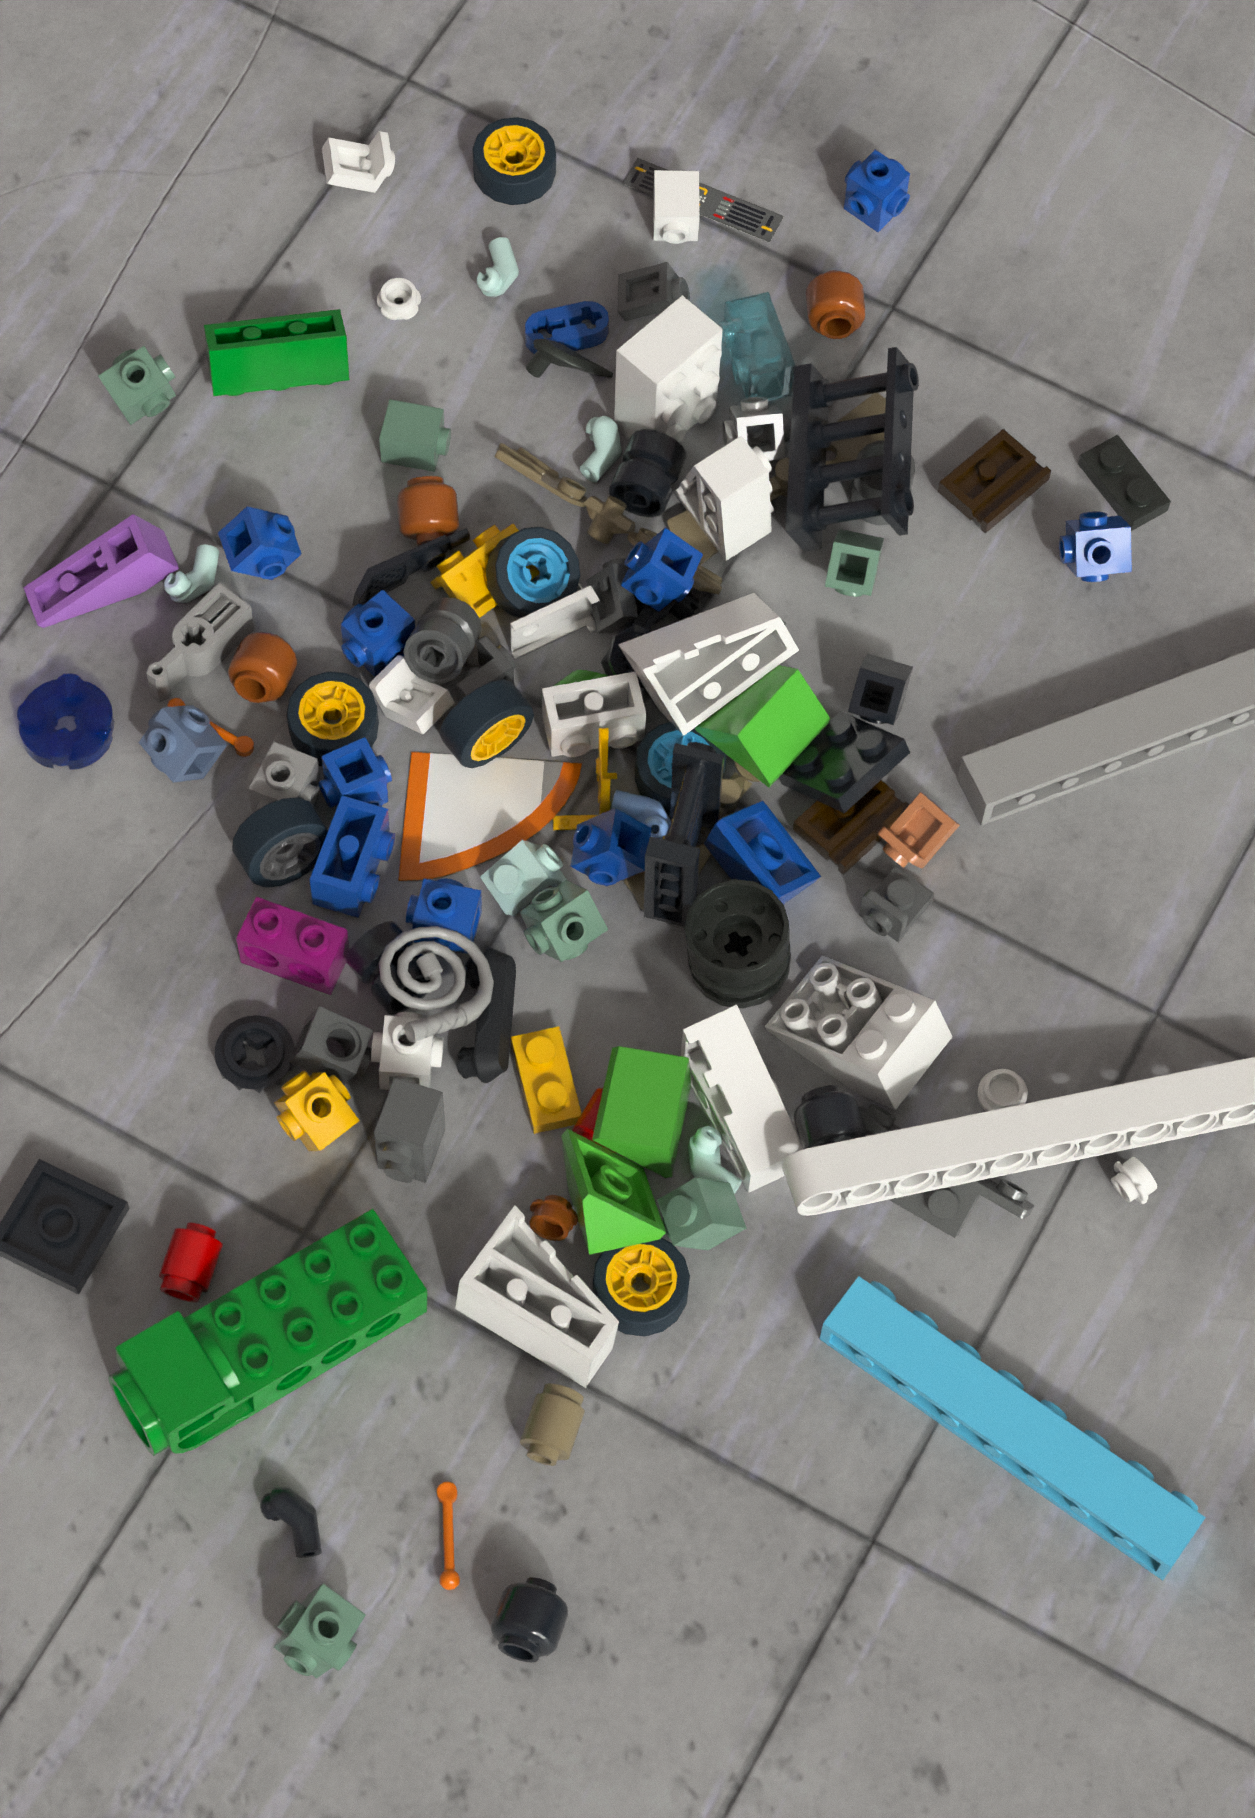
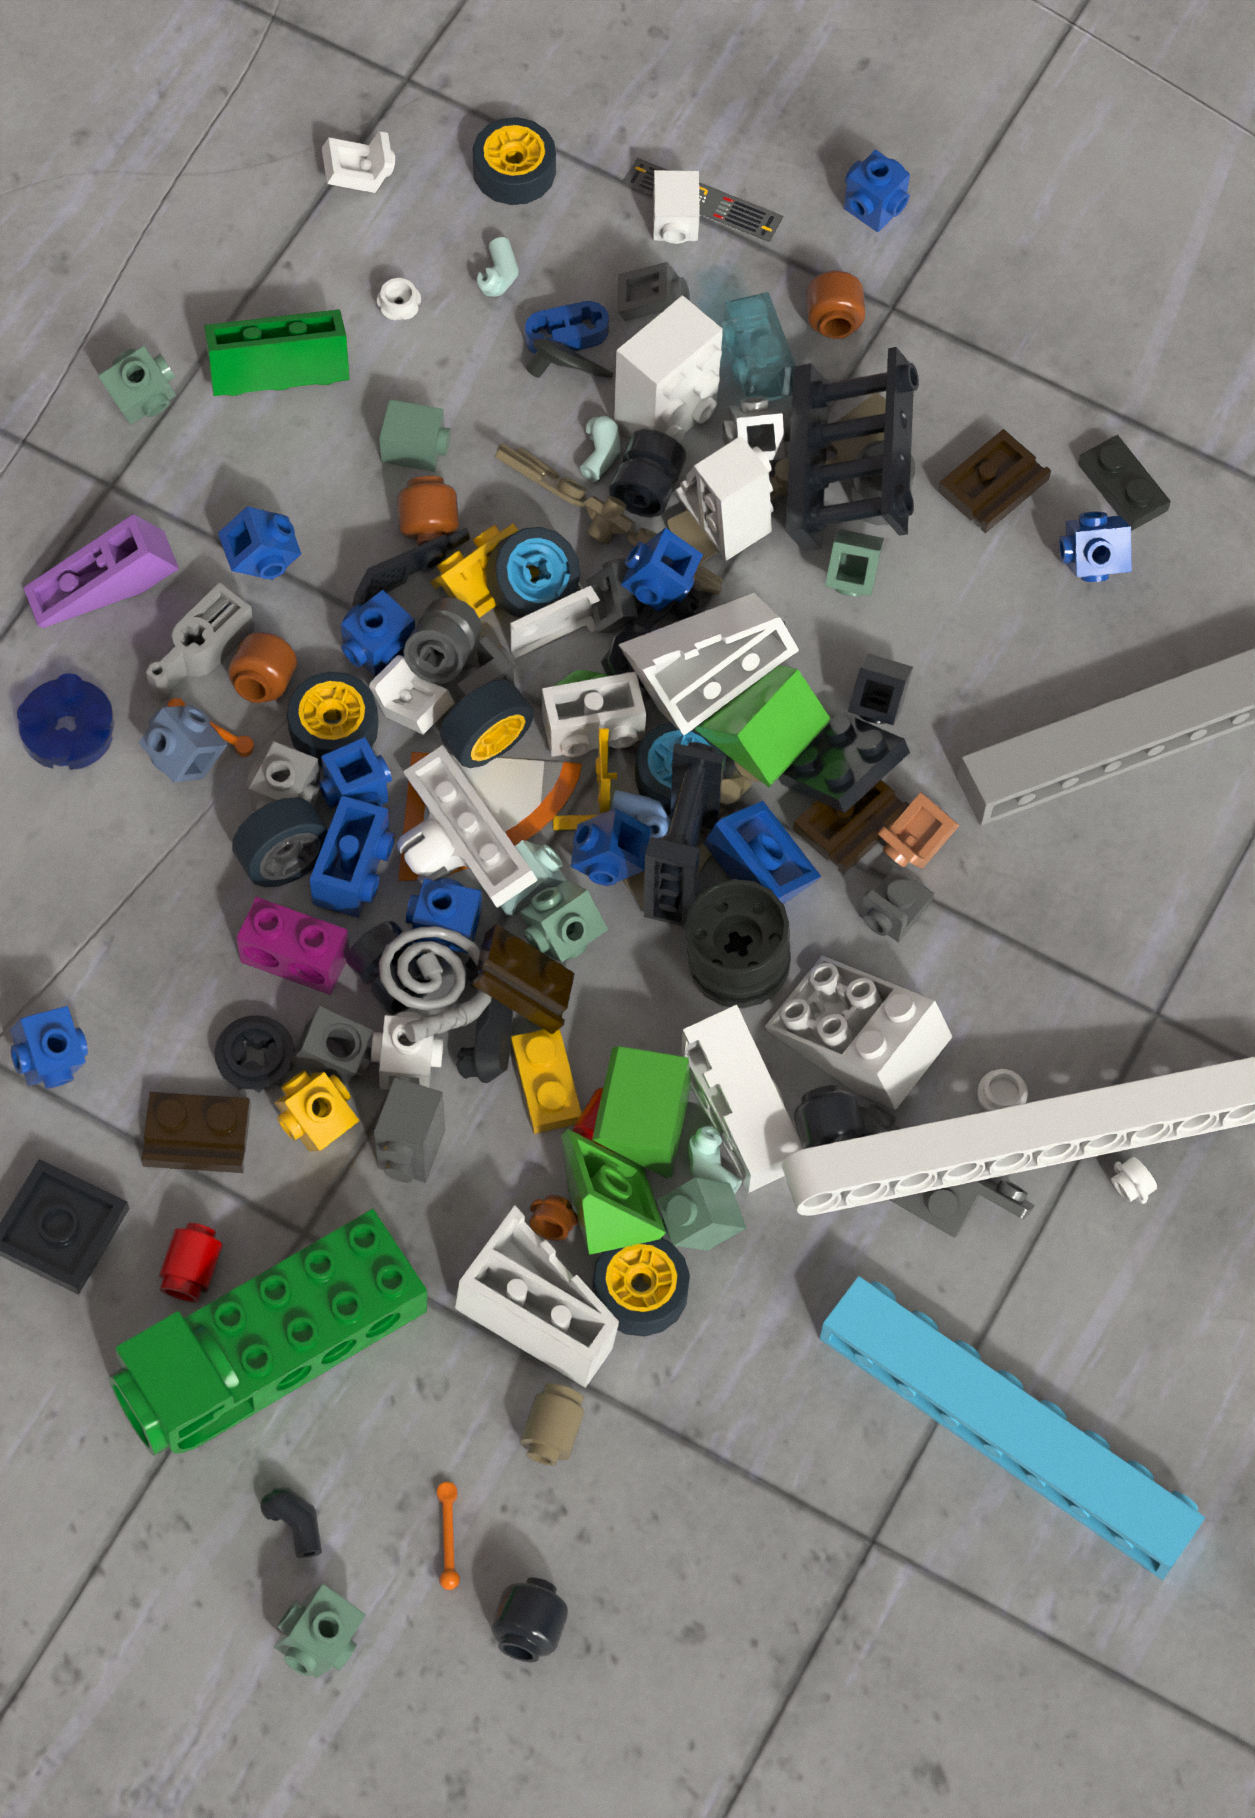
(48, 1048): none -> blue brick
(196, 1132): none -> dark brown plate
(200, 580): light aqua arm -> none
(460, 832): none -> white plate
(524, 979): none -> dark brown plate

